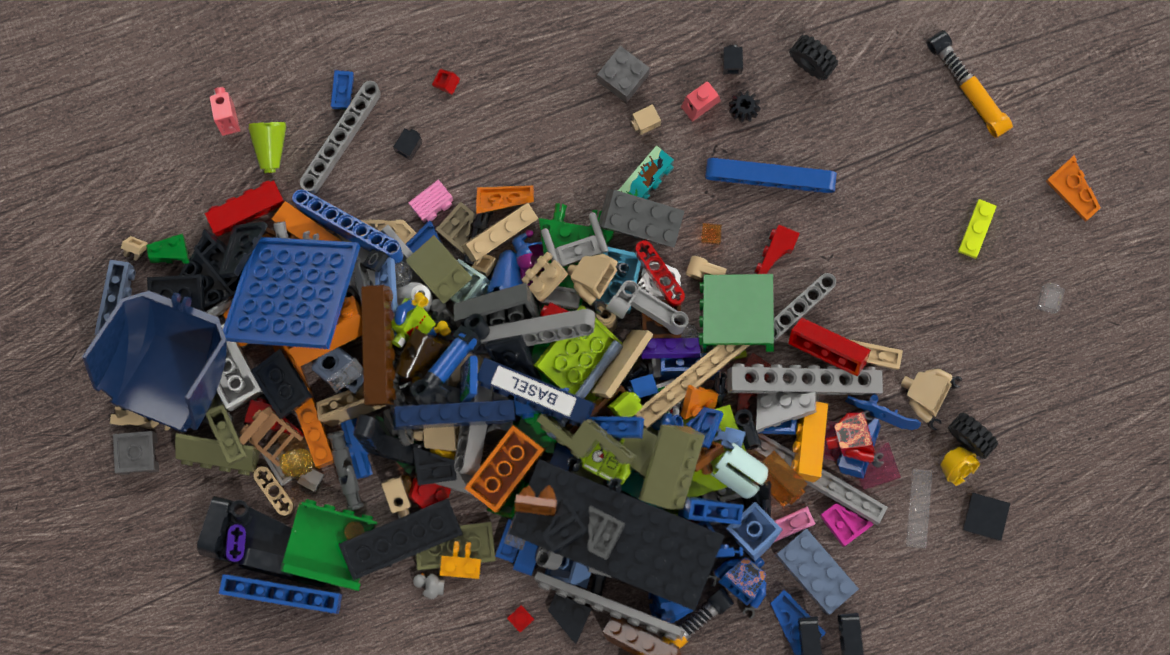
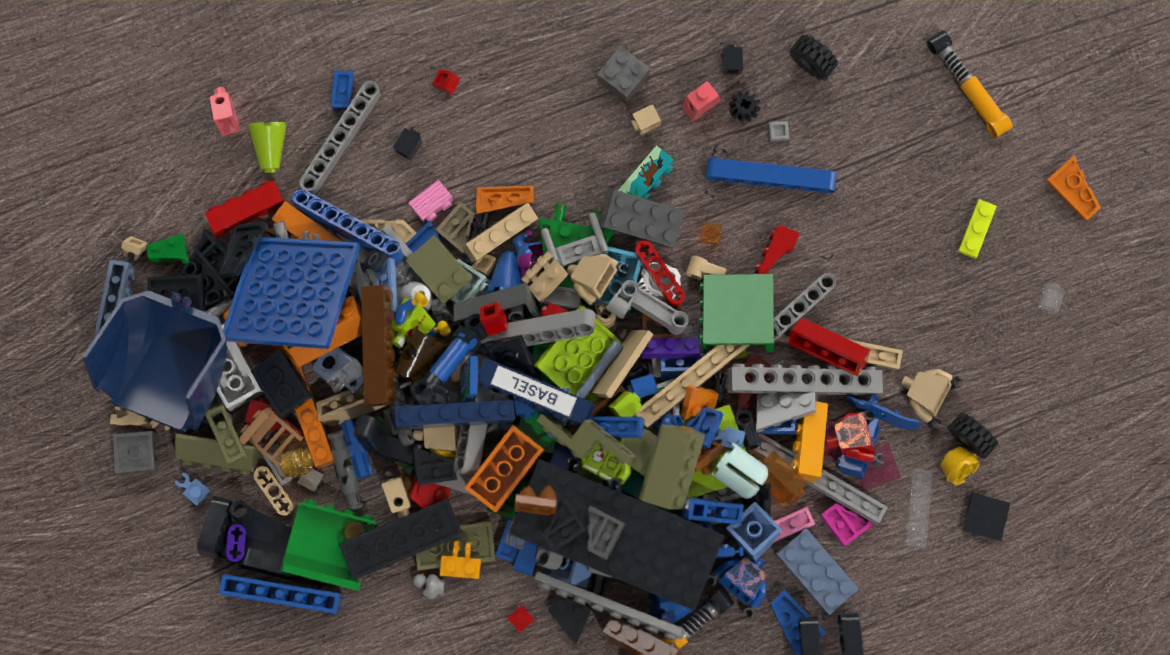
(194, 490): none -> medium blue plate
(493, 318): none -> red brick
(778, 131): none -> light grey tile

